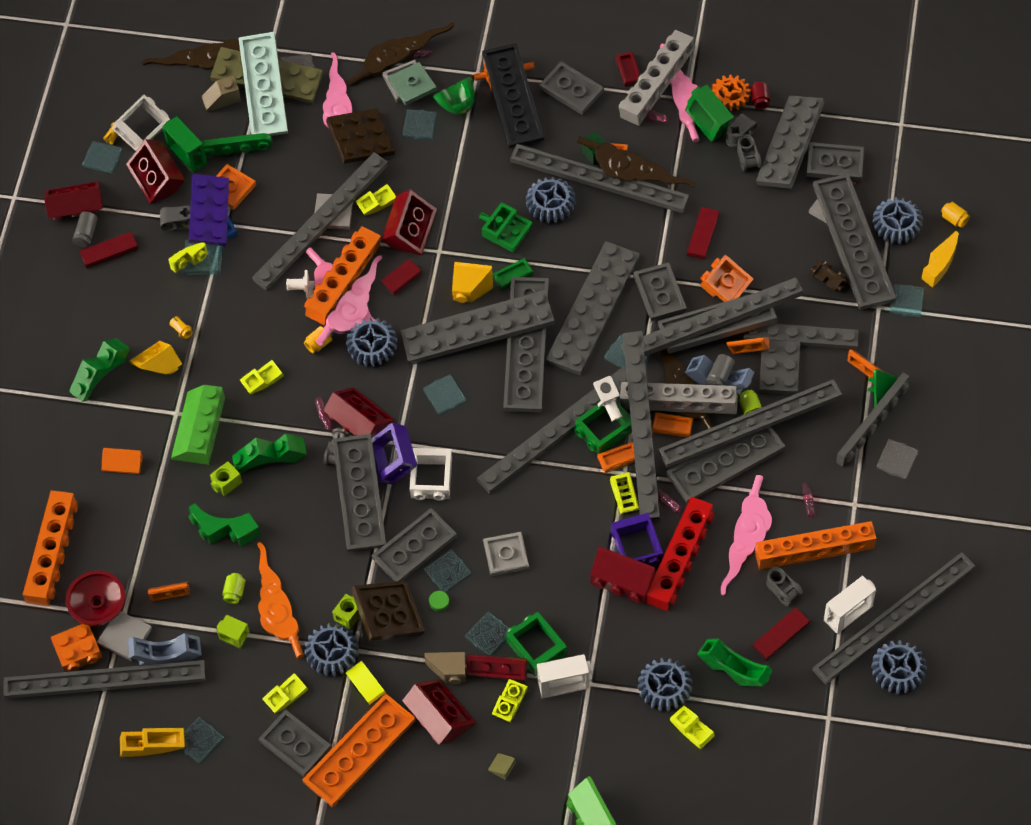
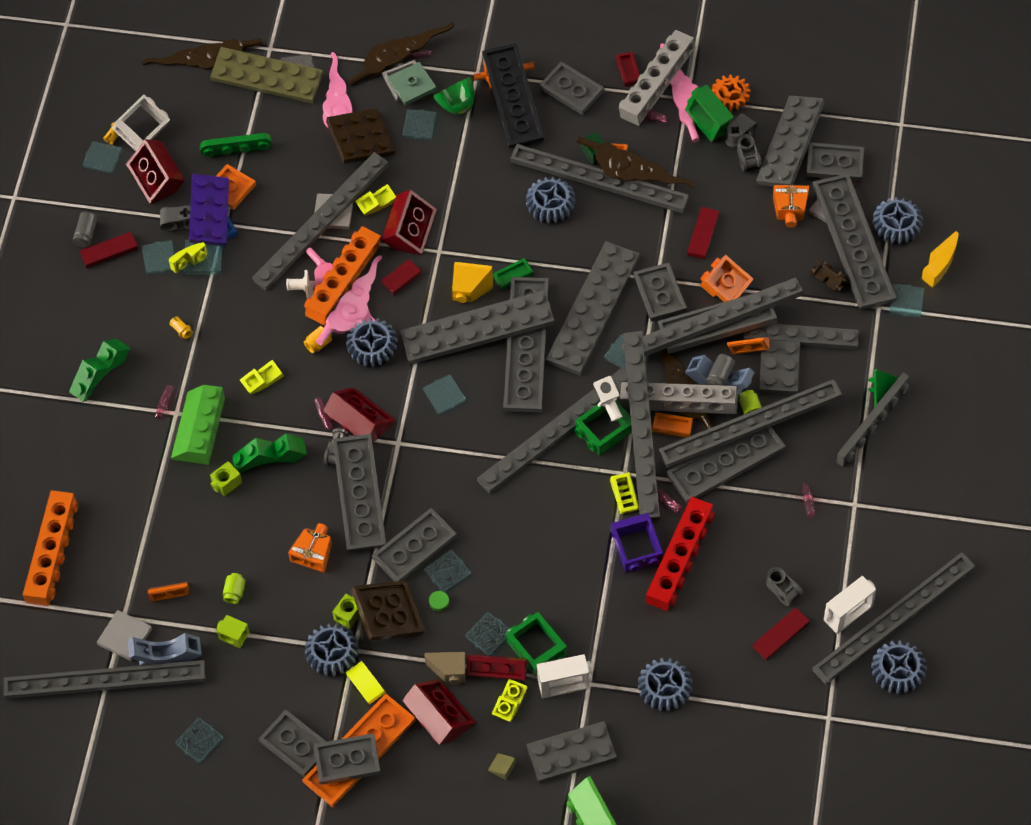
(73, 200): dark red slope -> none
(76, 647): orange plate -> none
(94, 588): dark red dish -> none
(121, 460): orange slope -> none
(151, 741): yellow slope -> none
(157, 256): none -> clear light blue piece
(158, 358): yellow slope -> none
(163, 402): none -> clear pink piece
(184, 144): green window -> none
(221, 94): dark tan slope -> none
(240, 529): green arch -> none
(263, 84): light aqua plate -> none
(275, 607): orange piece -> none
(286, 694): neon yellow slope -> none
(312, 548): none -> orange torso
(346, 759): none -> dark grey plate
(406, 459): dark purple window -> none
(431, 456): white window -> none
(505, 227): green plate -> none
(506, 554): light grey tile -> none
(571, 752): none -> dark grey plate
(617, 457): orange tile -> none
(621, 575): dark red slope -> none
(691, 727): neon yellow slope -> none
(740, 669): green arch -> none
(749, 529): bright pink piece -> none
(760, 95): dark red brick -> none
(790, 203): none -> orange torso
(815, 545): orange brick -> none
(861, 363): orange slope -> none
(897, 459): clear piece -> none
(955, 214): yellow brick -> none

